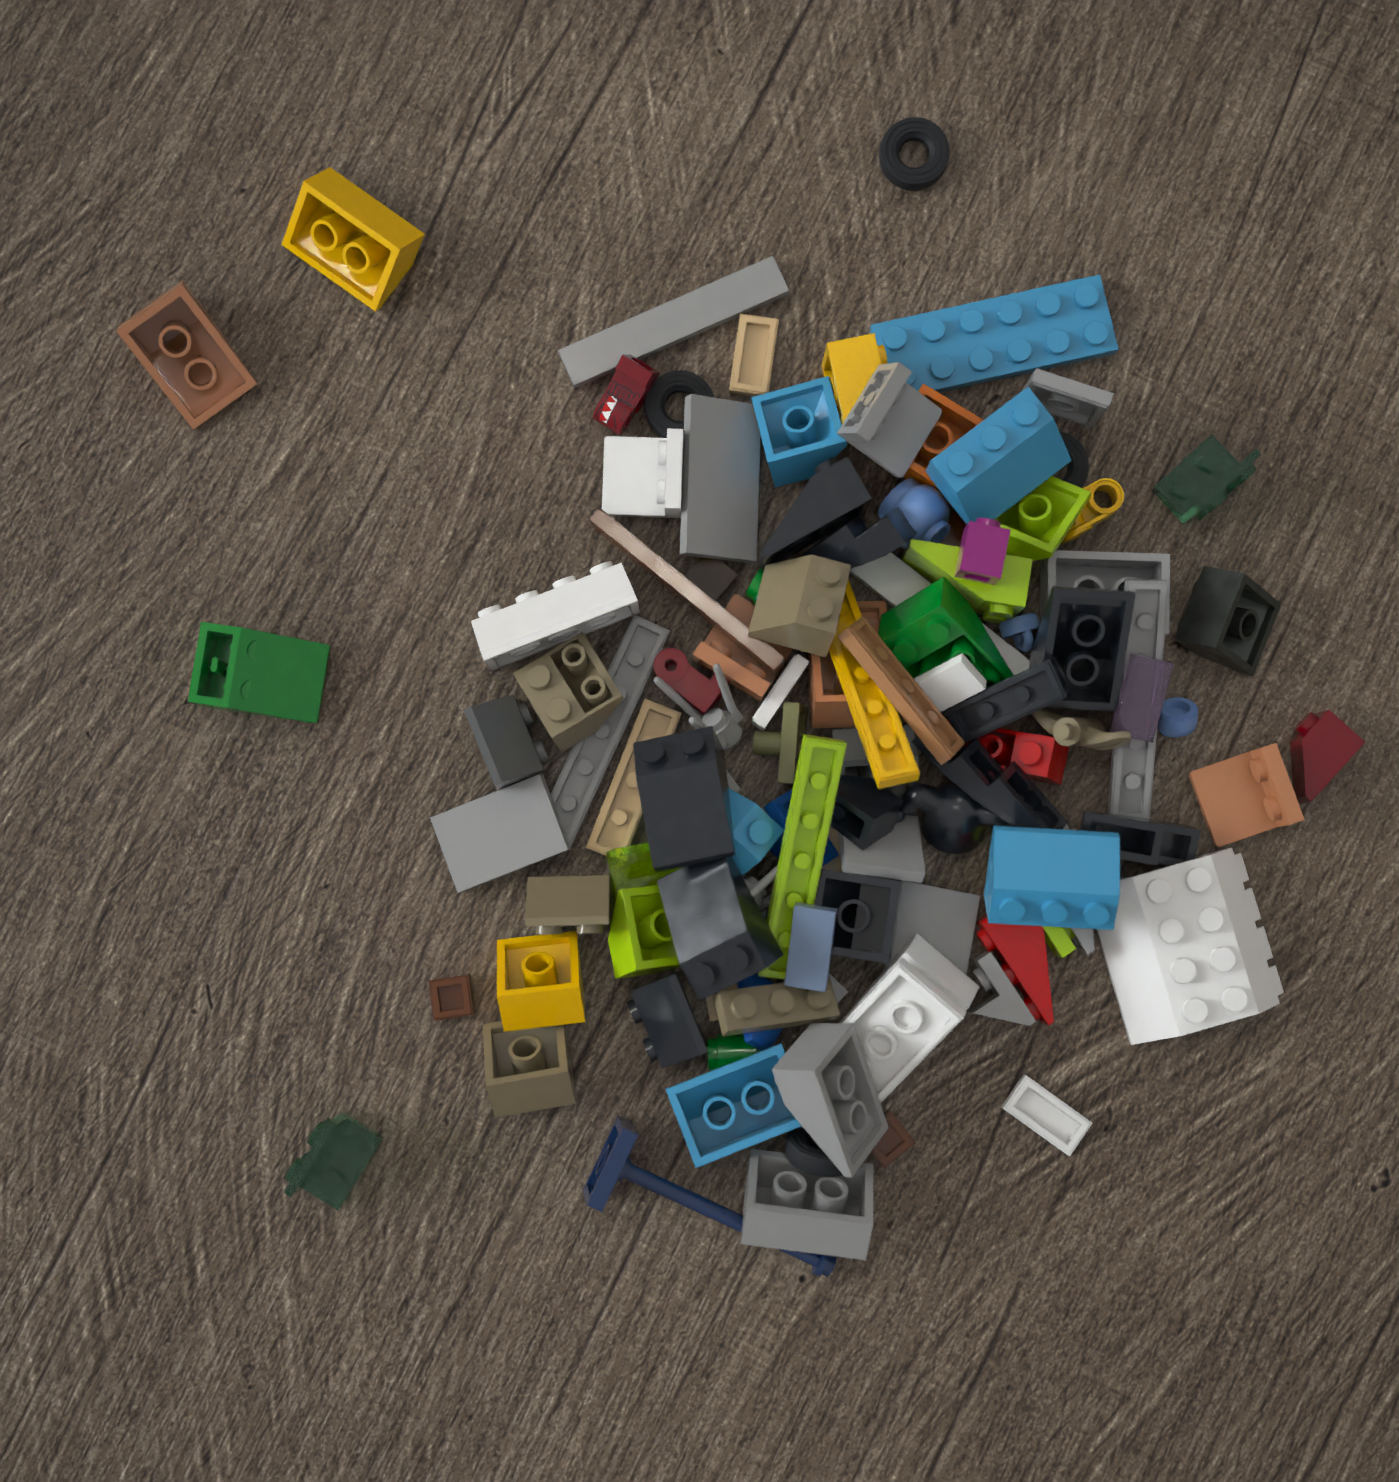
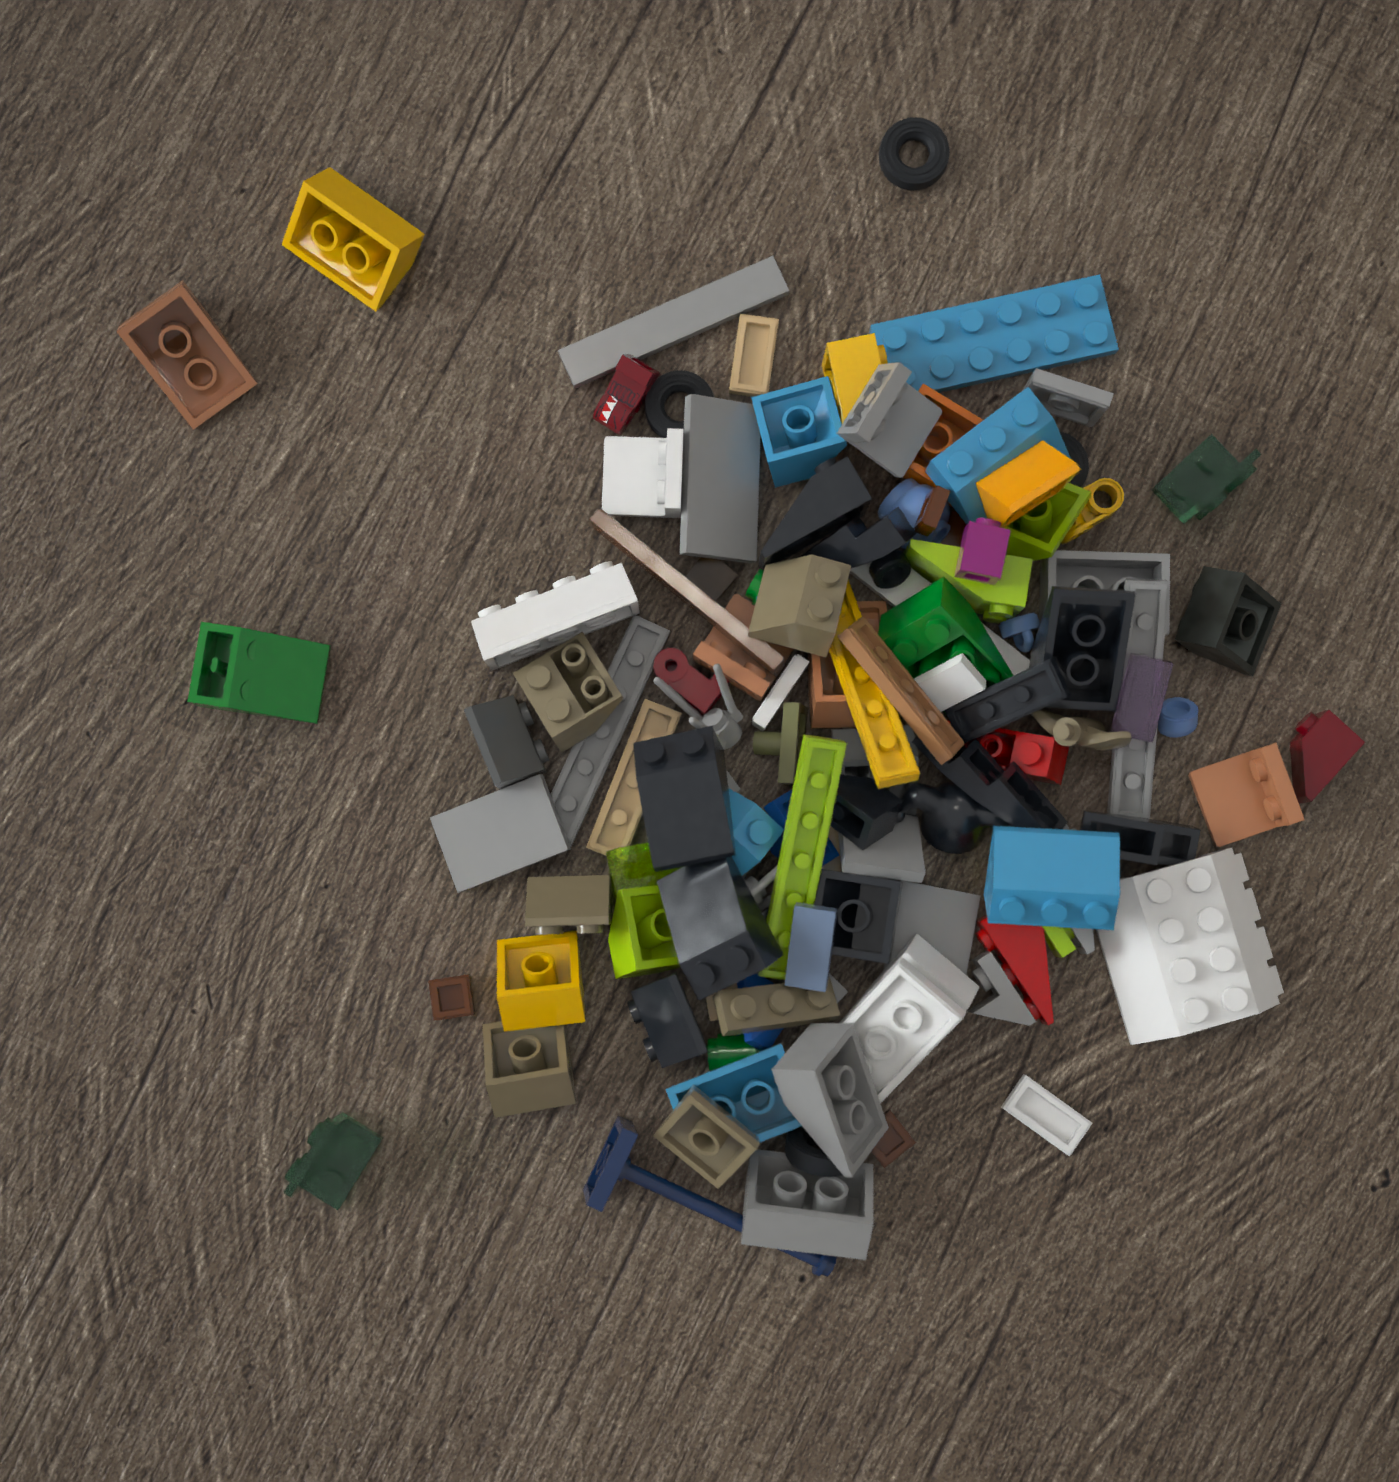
(707, 1137): none -> dark tan slope
(890, 570): none -> black tile
(931, 511): none -> reddish brown tile
(1025, 483): none -> light orange slope

